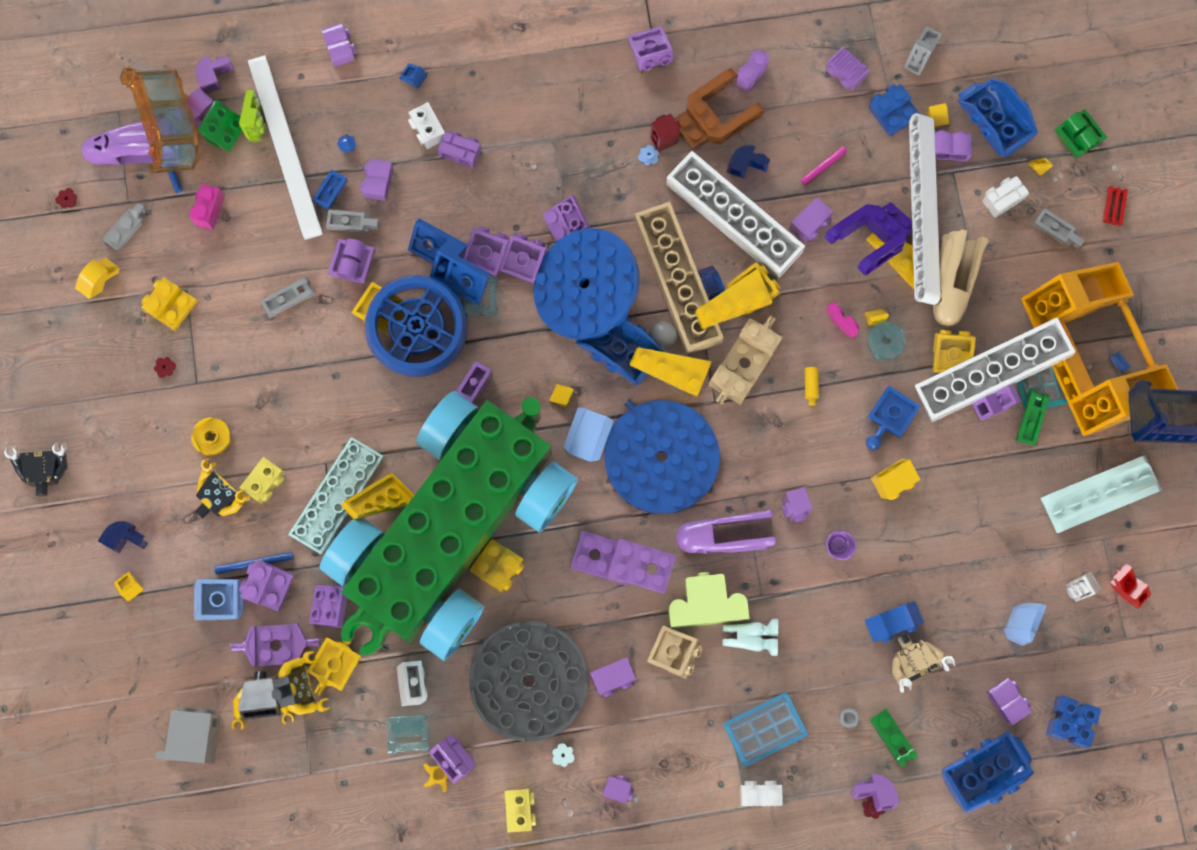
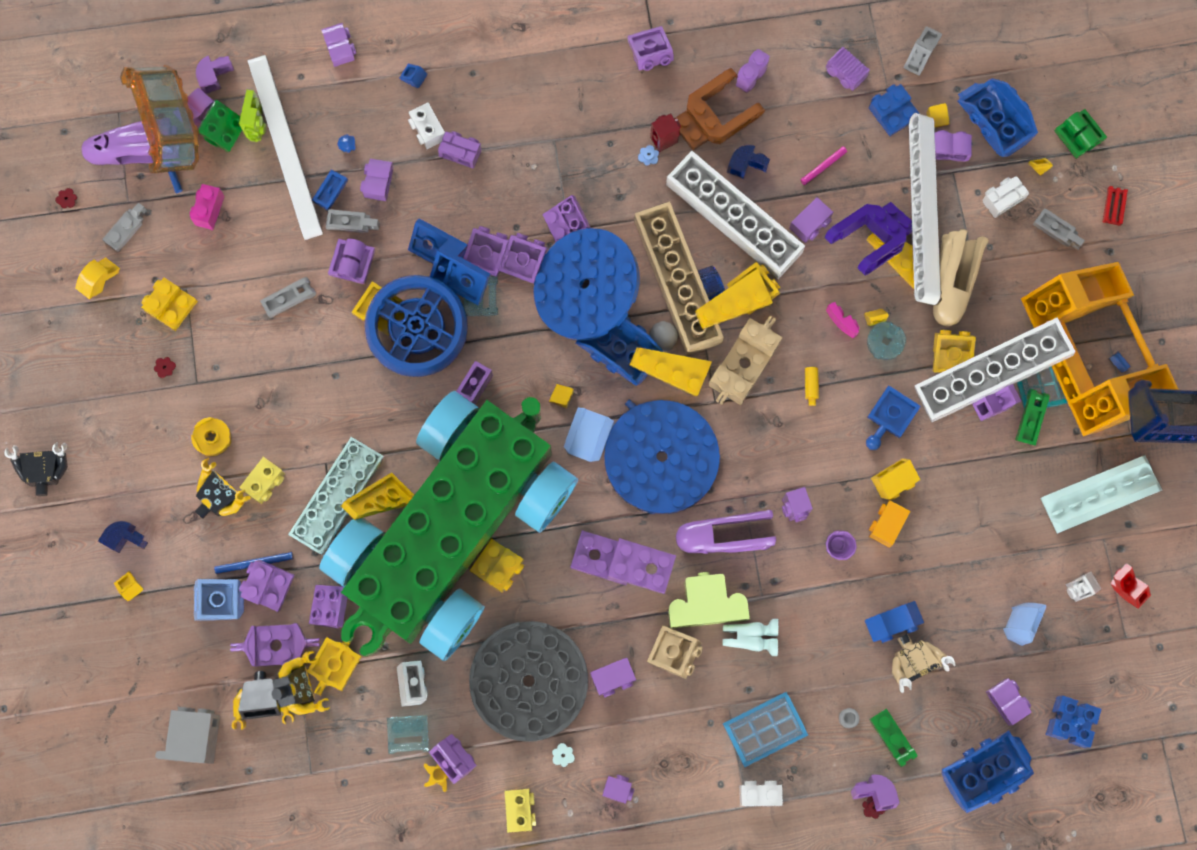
(889, 523): none -> light orange brick

